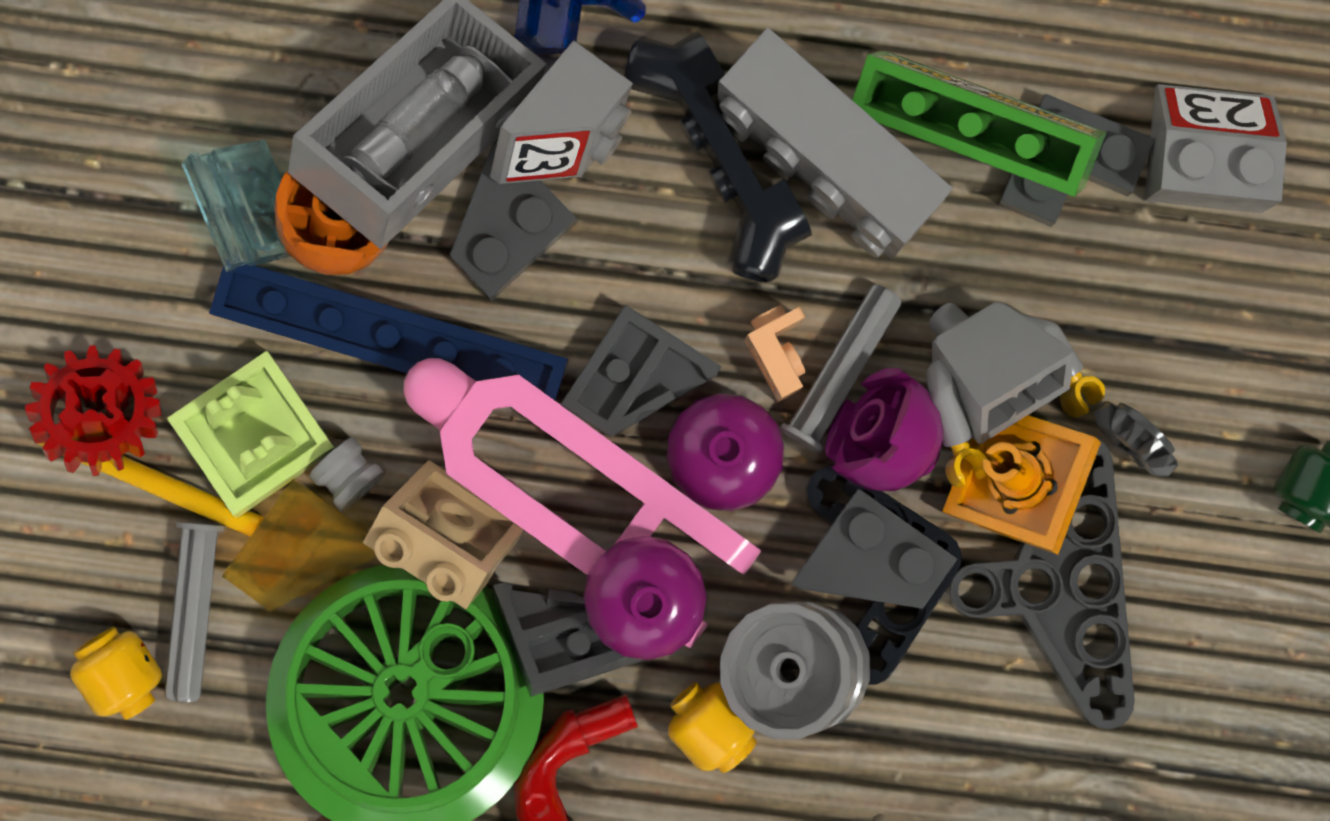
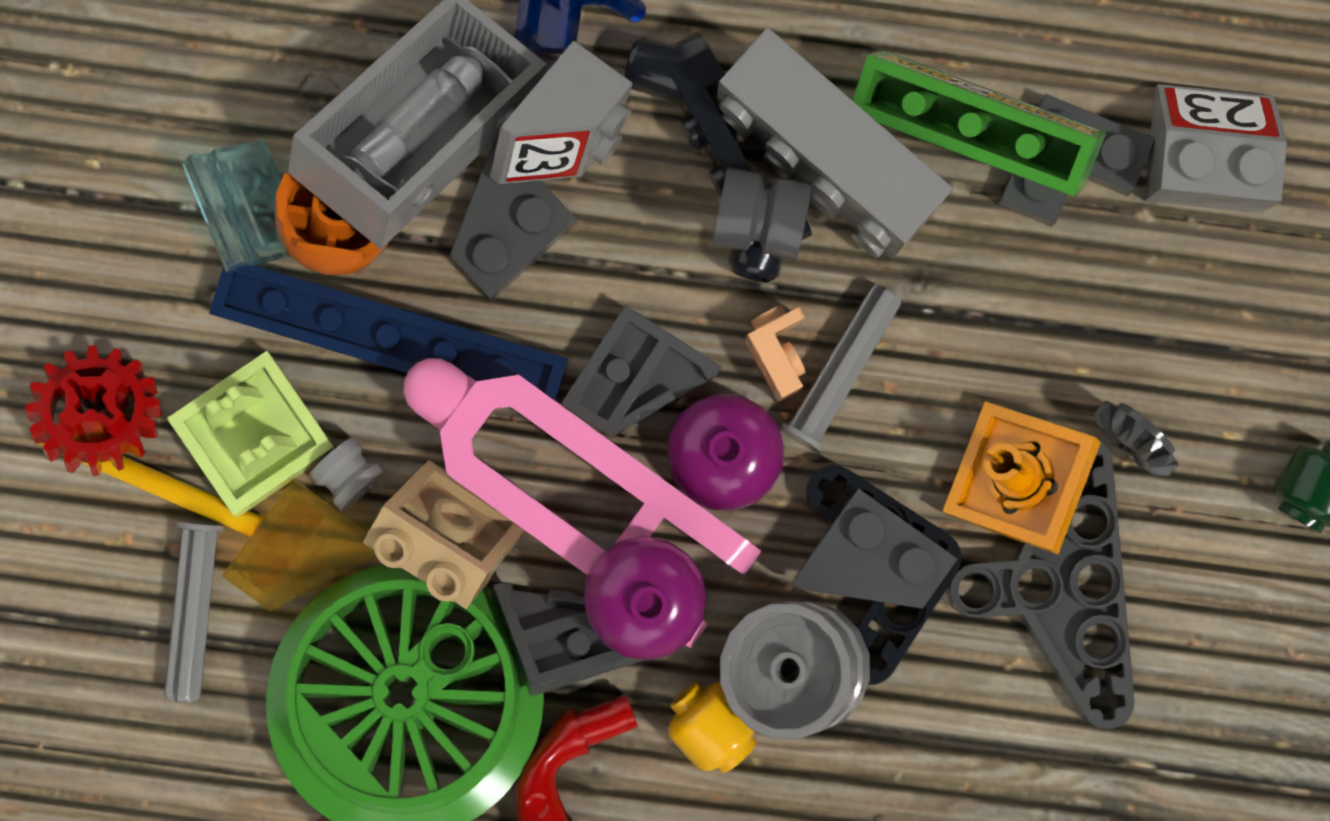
(116, 673): yellow head -> none
(762, 214): none -> dark grey wheel
(888, 434): magenta cylinder -> none
(996, 372): light grey torso -> none

